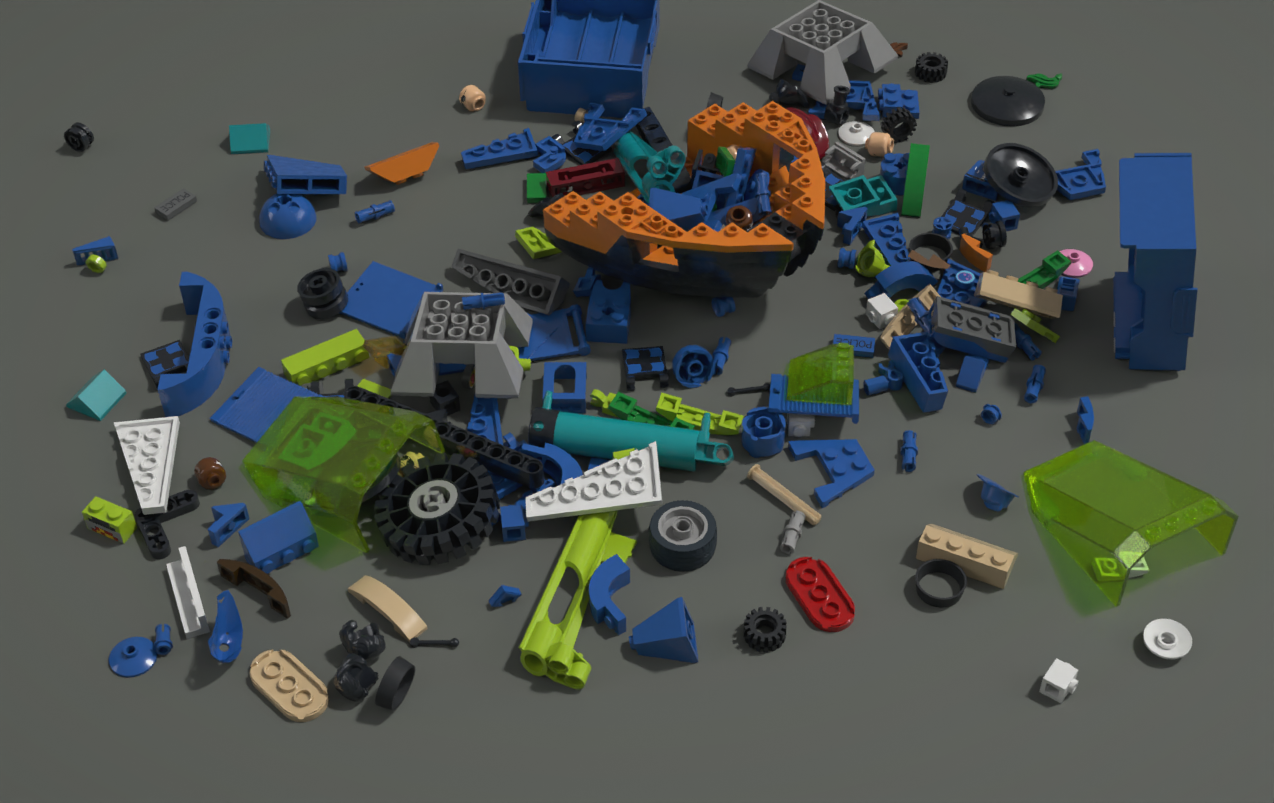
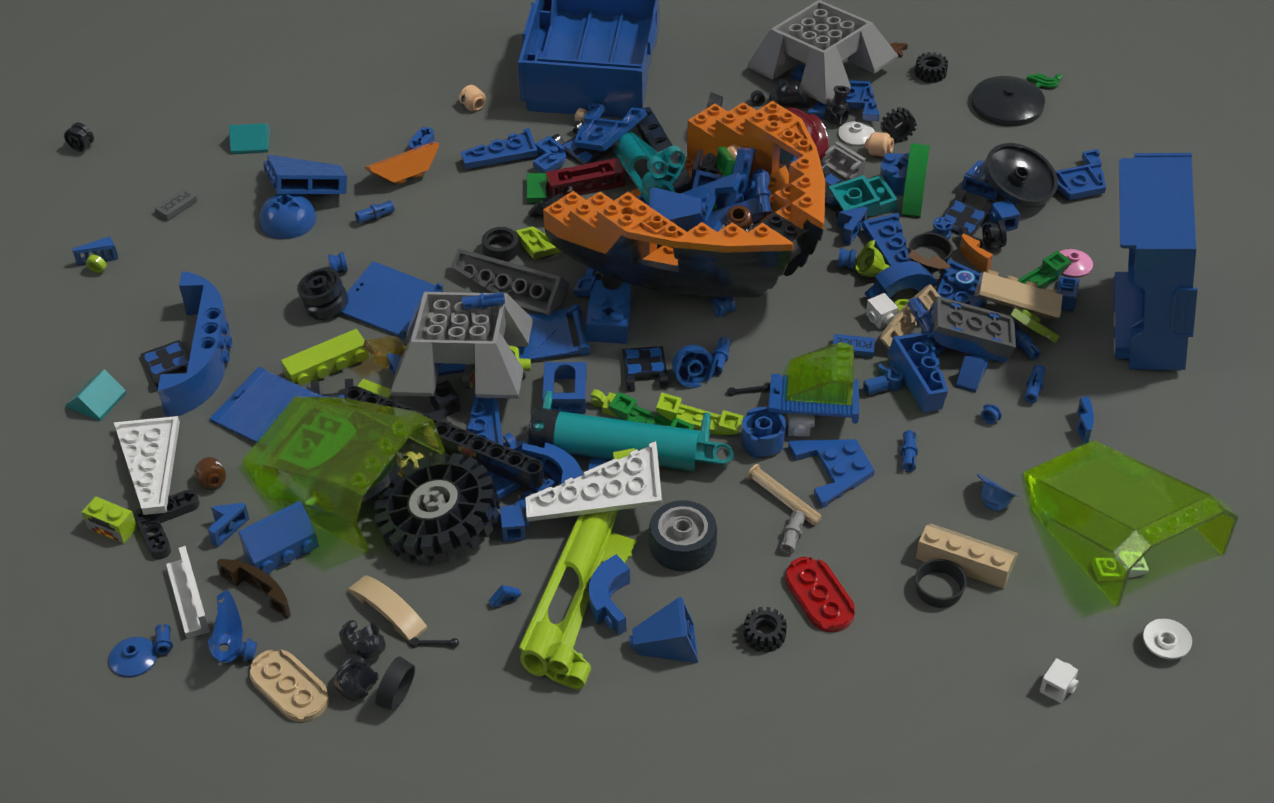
(248, 650): none -> blue plate
(422, 137): none -> blue beam
(500, 234): none -> black tyre
(760, 99): none -> black hinge
(894, 97): blue plate -> none

